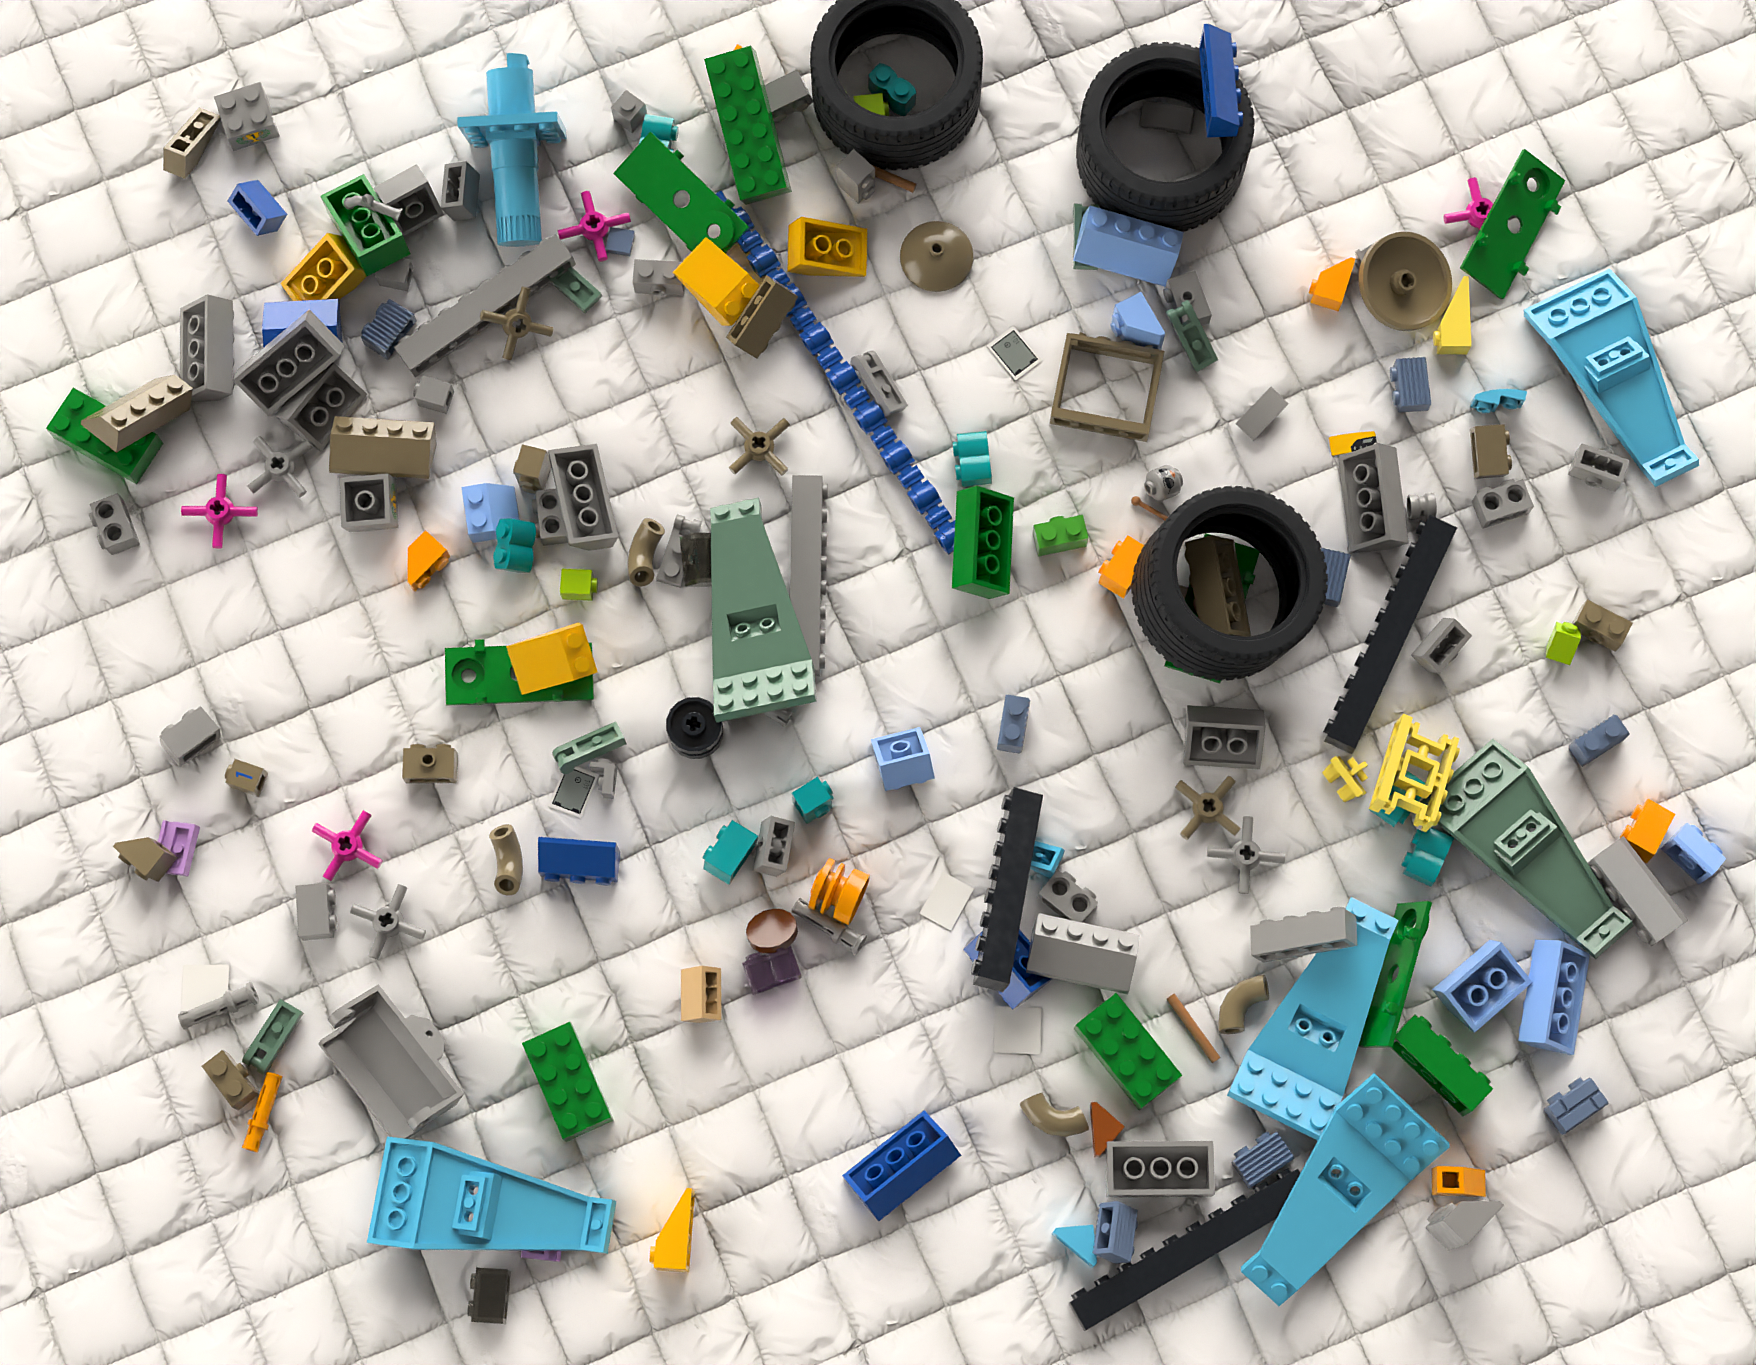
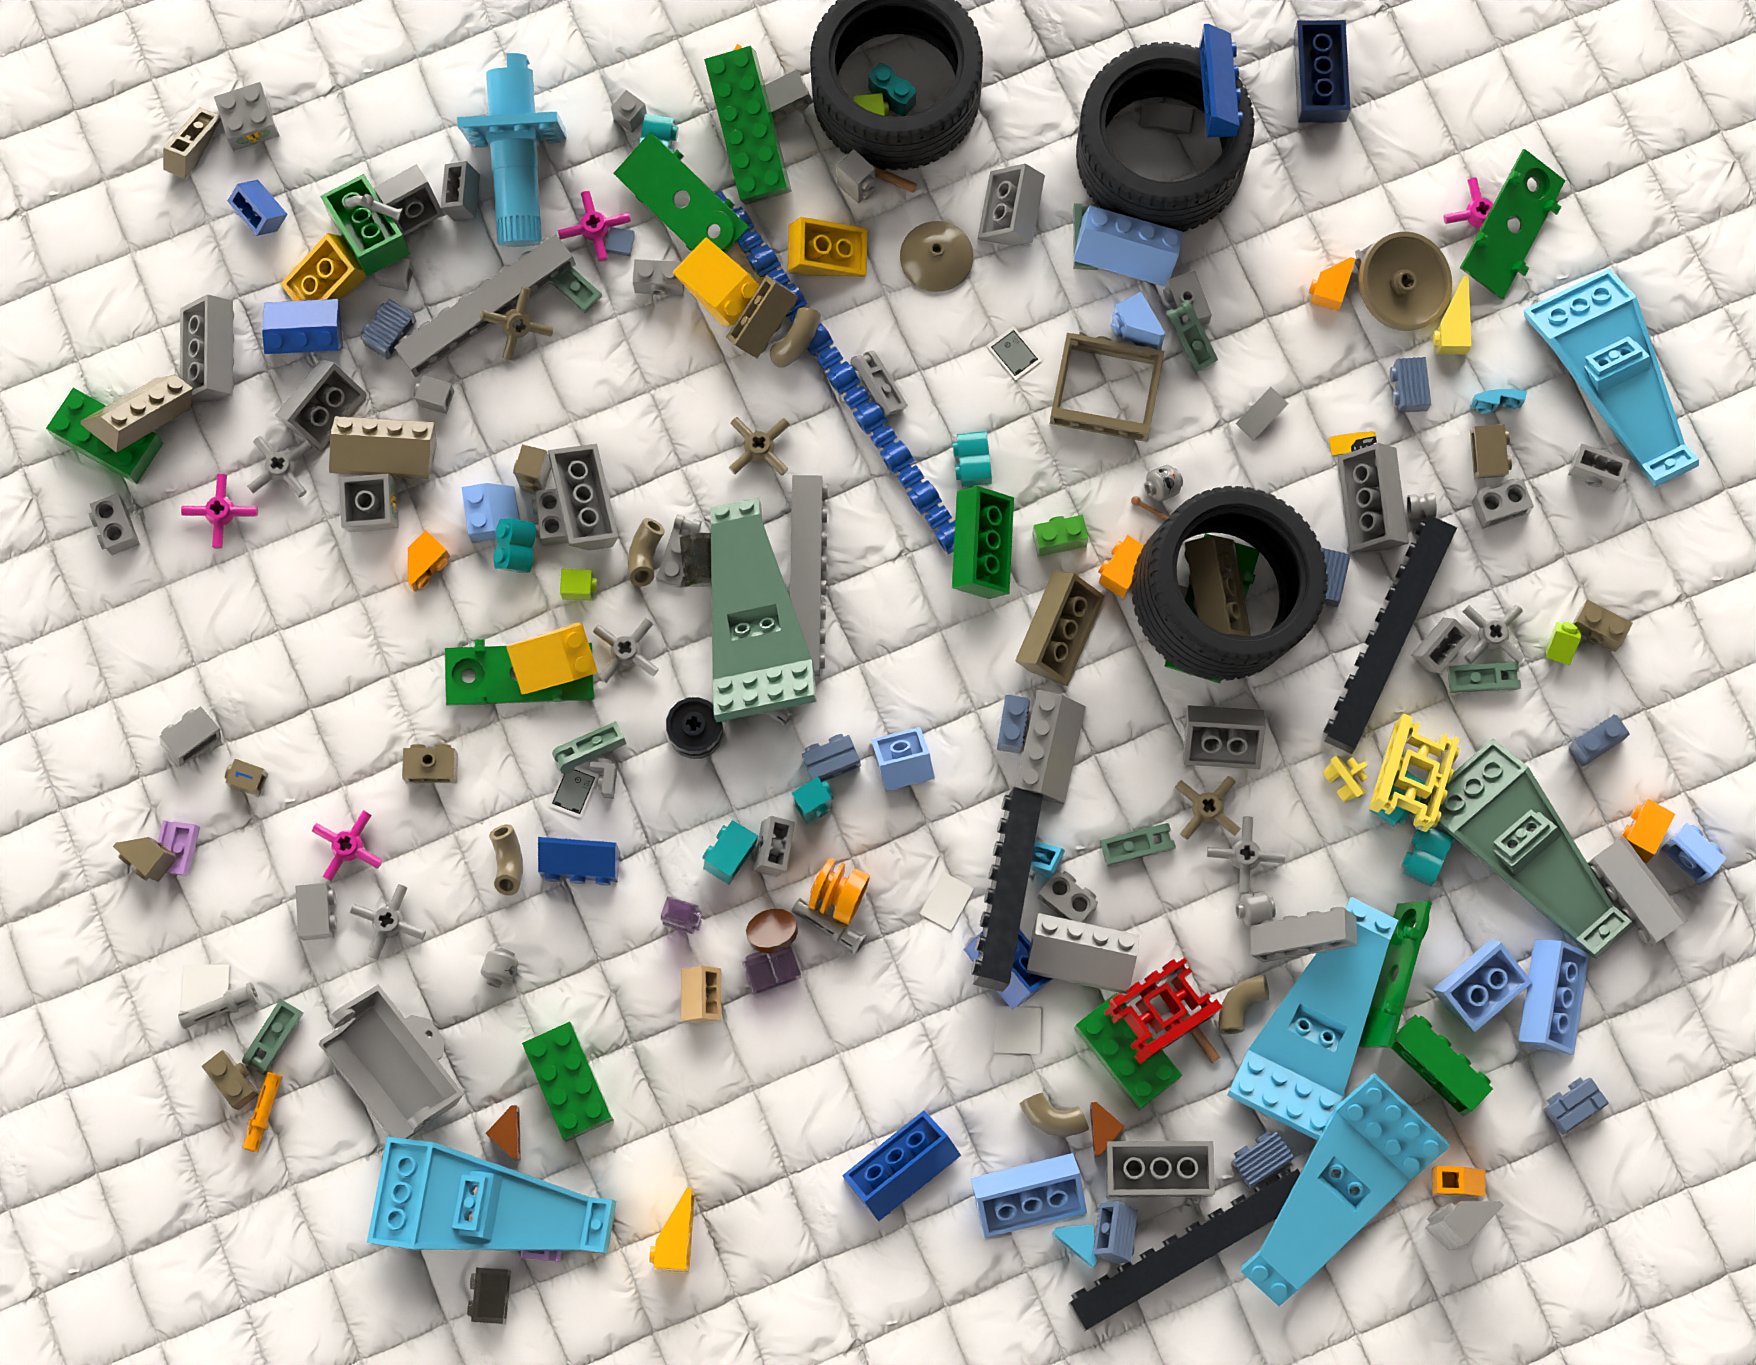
(288, 362): light grey brick -> none
(499, 967): none -> light grey head
(506, 1132): none -> dark orange slope
(626, 658): none -> light grey bar
(681, 915): none -> clear purple brick
(797, 339): none -> dark tan cylinder
(831, 758): none -> sand blue brick
(1011, 205): none -> light grey slope
(1029, 1195): none -> light blue slope
(1050, 746): none -> light grey slope
(1060, 627): none -> dark tan slope
(1136, 844): none -> sand green plate
(1174, 1025): none -> red fence
(1255, 908): none -> light grey head
(1321, 71): none -> dark blue brick
(1483, 677): none -> sand green plate
(1487, 627): none -> light grey bar

